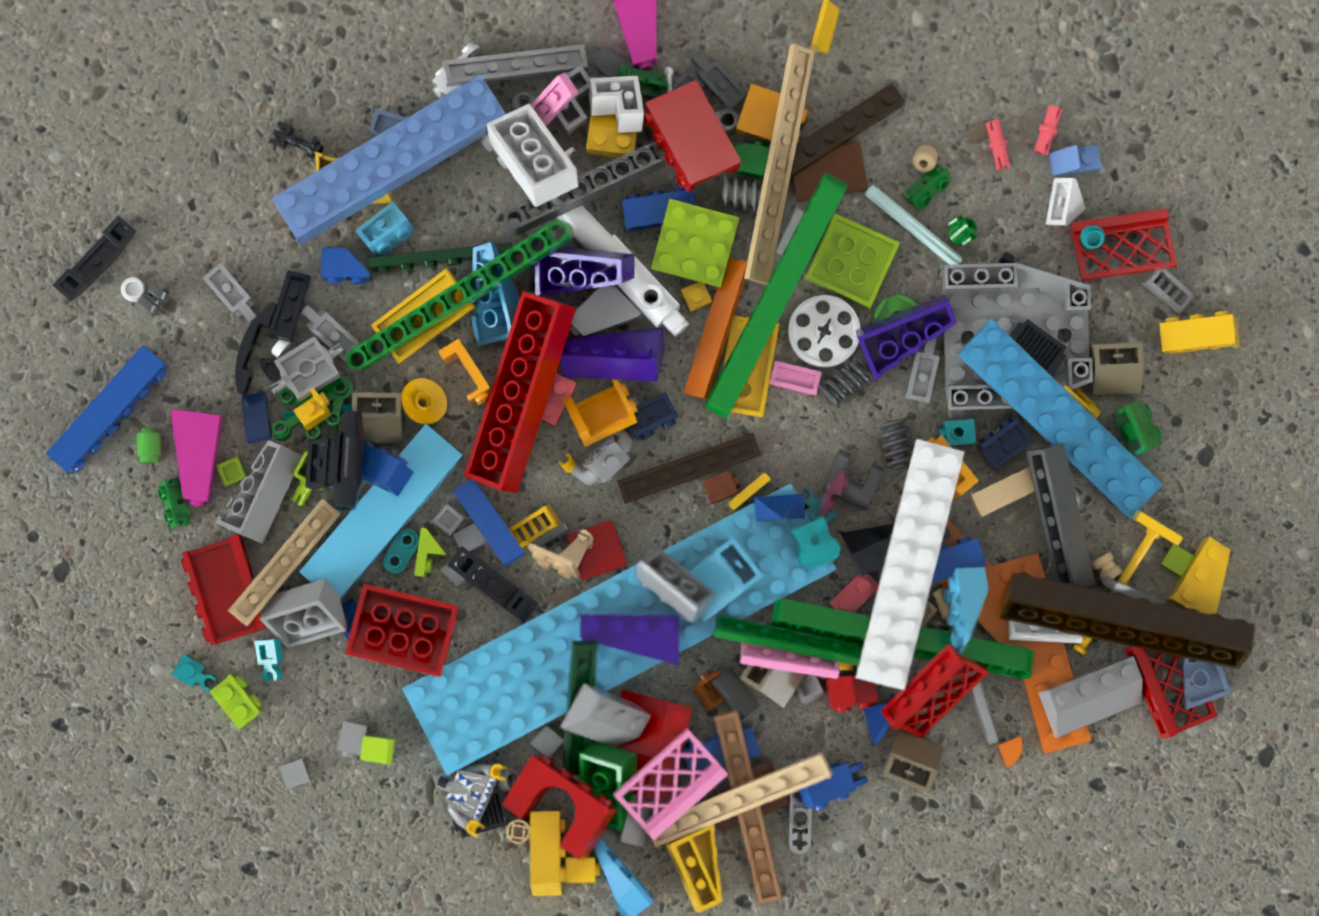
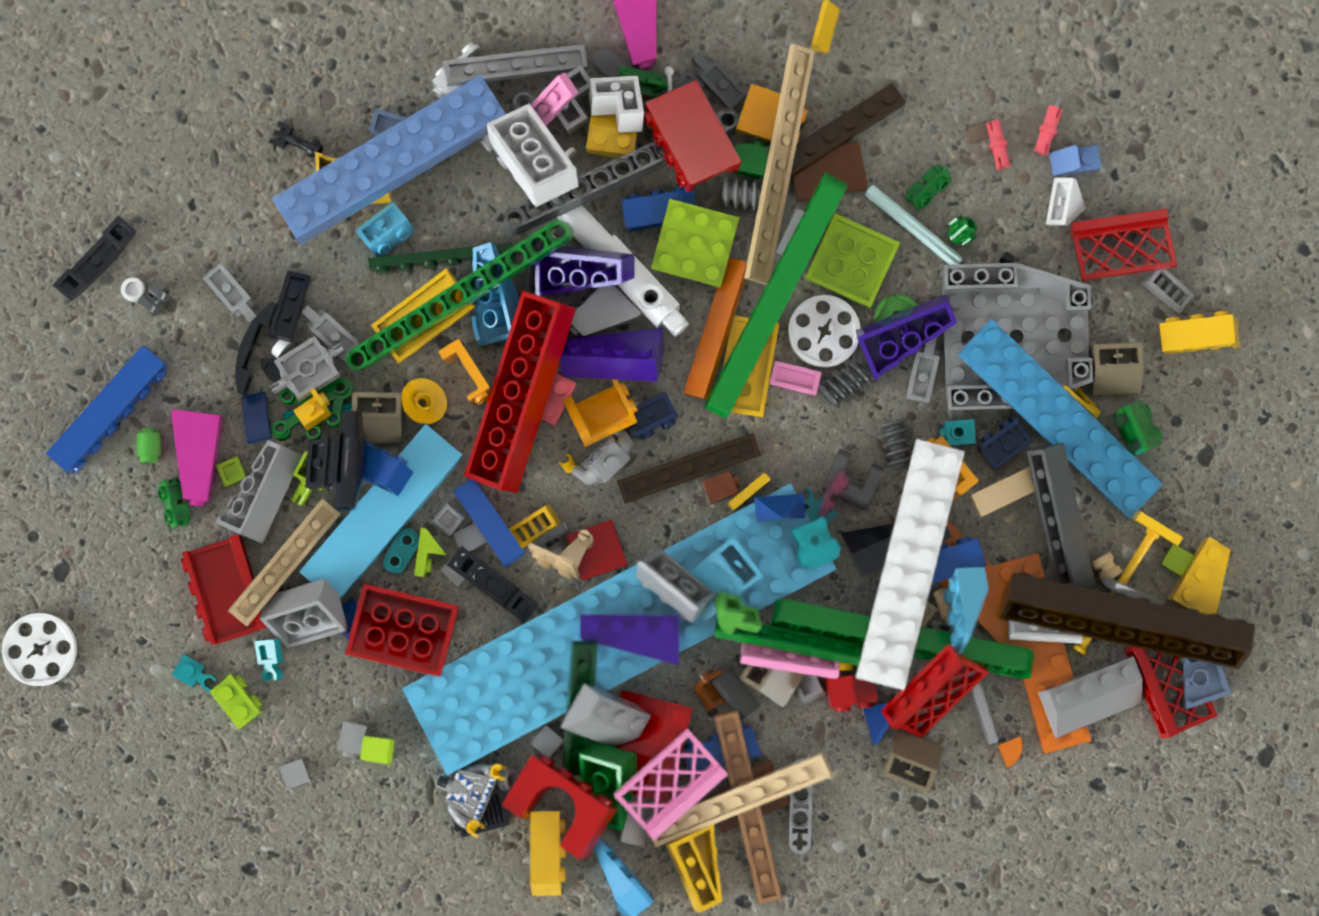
(39, 661): none -> white wedge
(340, 265): blue slope -> none
(521, 832): tan wheel -> none
(582, 869): yellow brick -> none
(696, 296): yellow plate -> none
(734, 614): none -> bright green brick
(834, 787): blue hinge -> none
(854, 594): coral plate -> none
(925, 158): tan piece -> none
(1039, 345): black window -> none
(1092, 236): teal plate -> none

